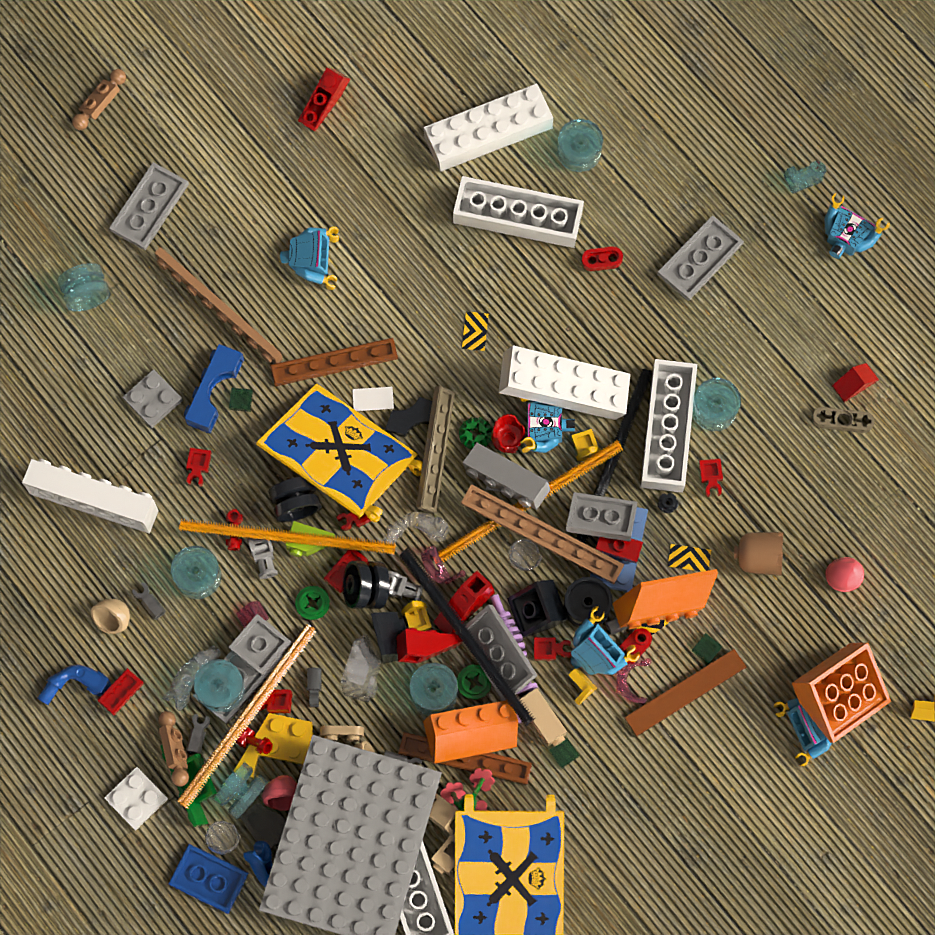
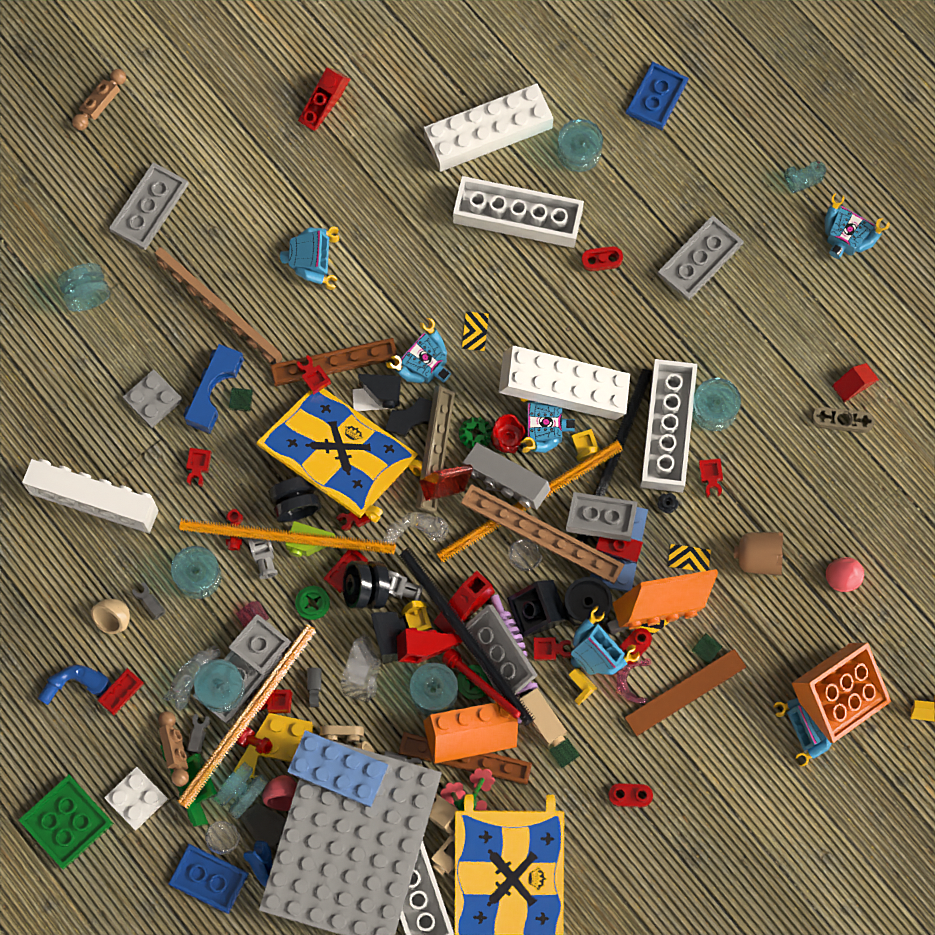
(66, 822): none -> green plate
(314, 377): none -> red plate
(338, 768): none -> medium blue plate
(382, 389): none -> black slope
(424, 358): none -> torso
(440, 576): clear pink helmet -> none
(446, 482): none -> clear red tile
(454, 660): none -> red piece
(630, 795): none -> red plate
(657, 96): none -> blue tile

